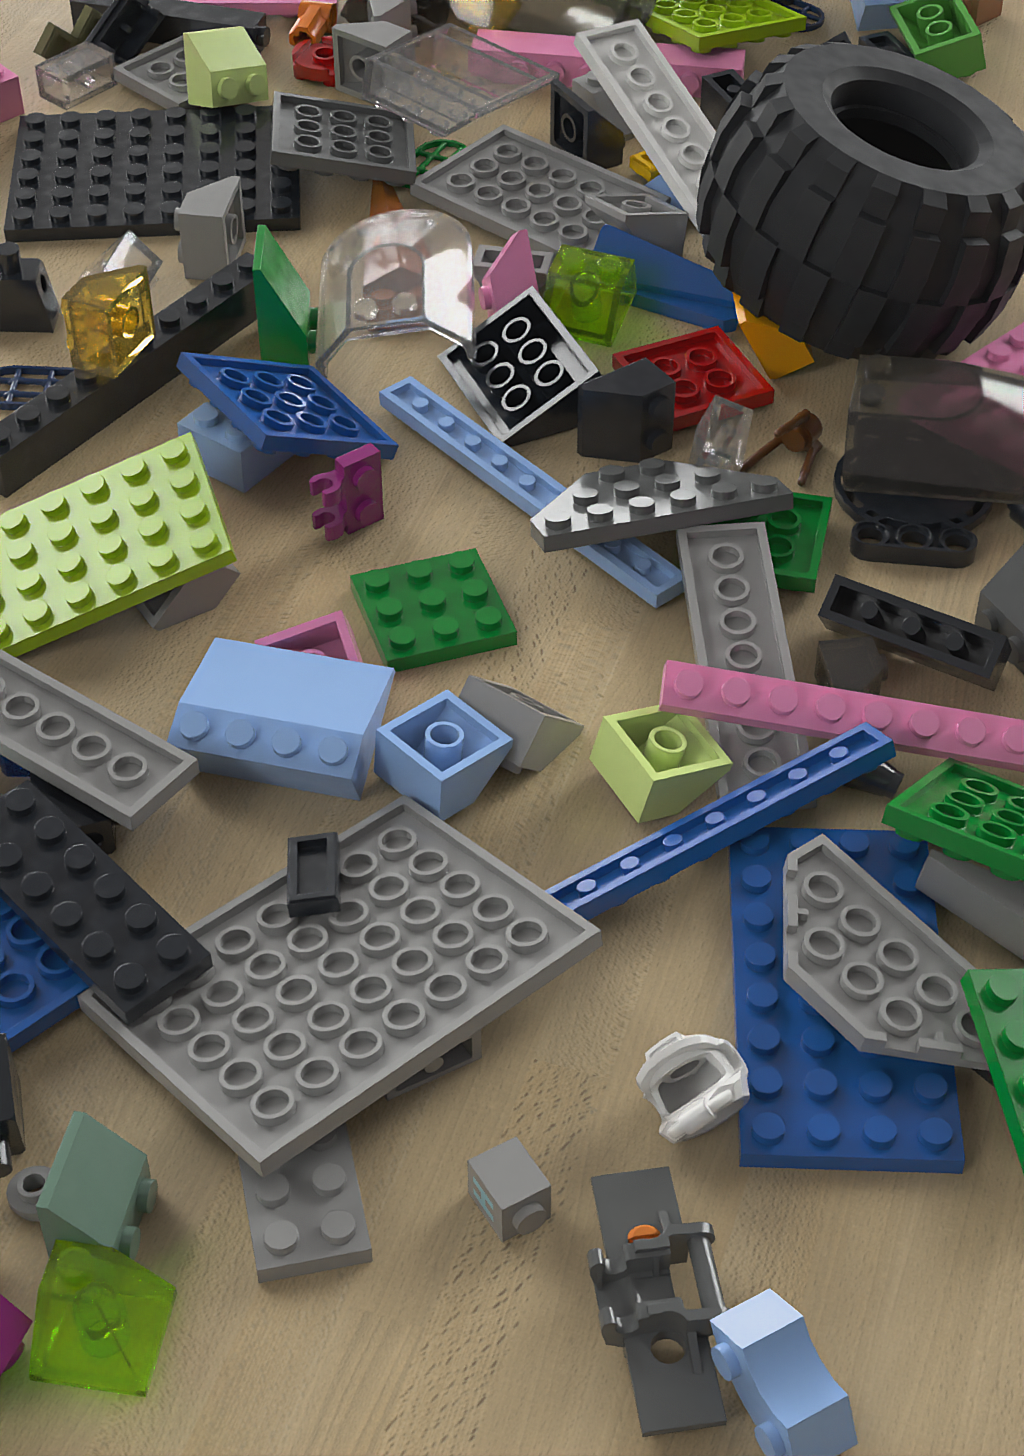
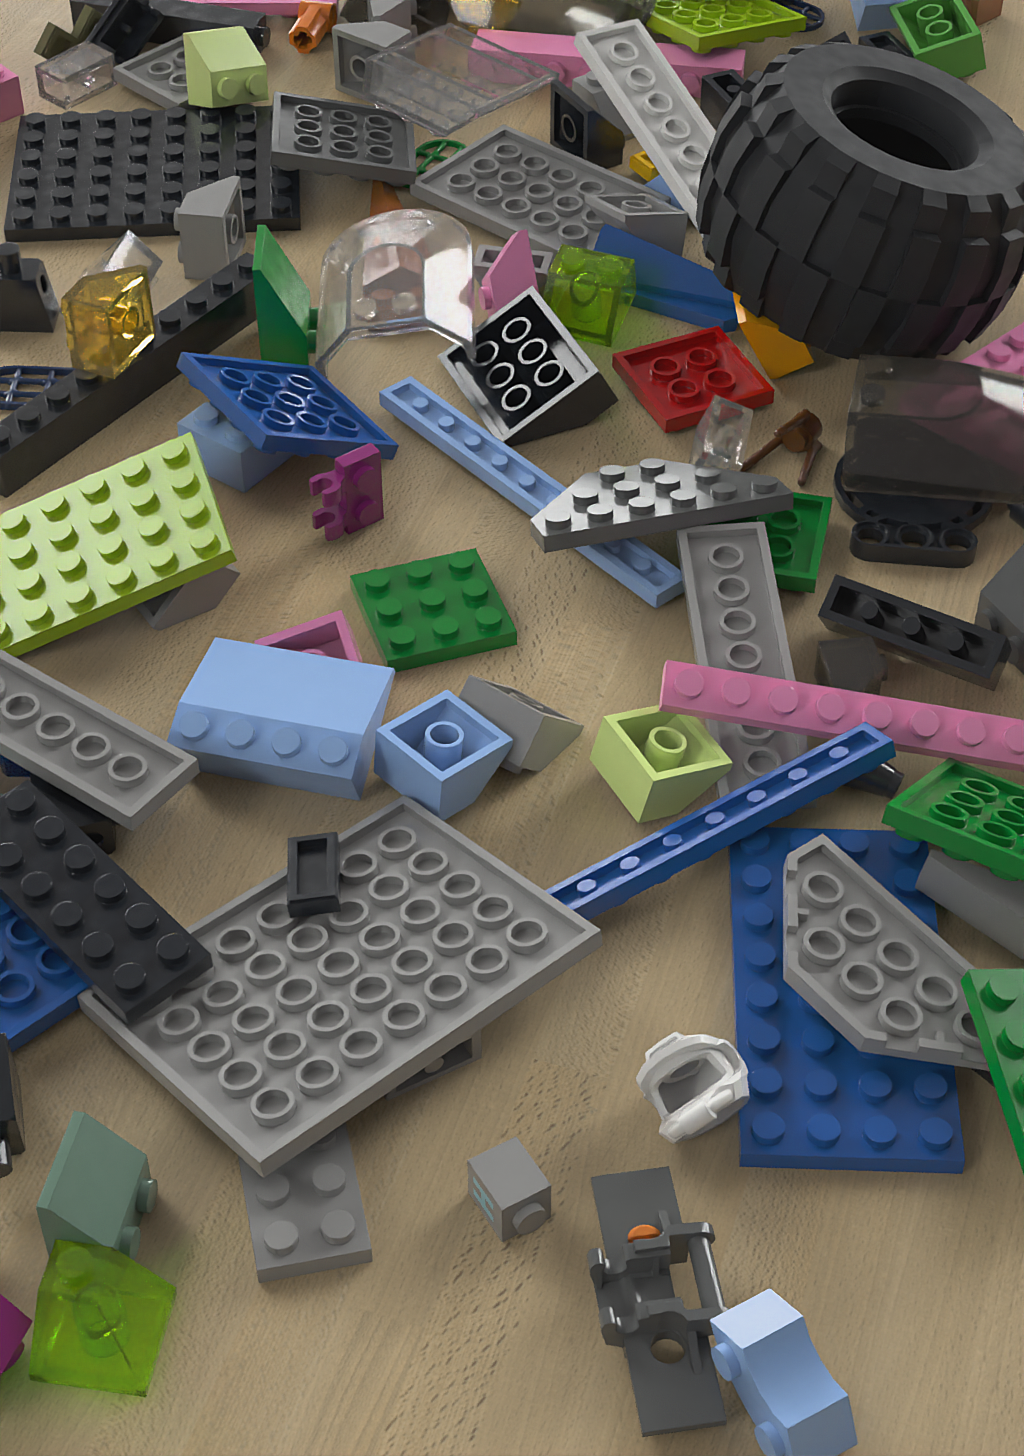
(18, 1189): light grey plate -> none
(314, 61): red plate -> none
(626, 413): black slope -> none

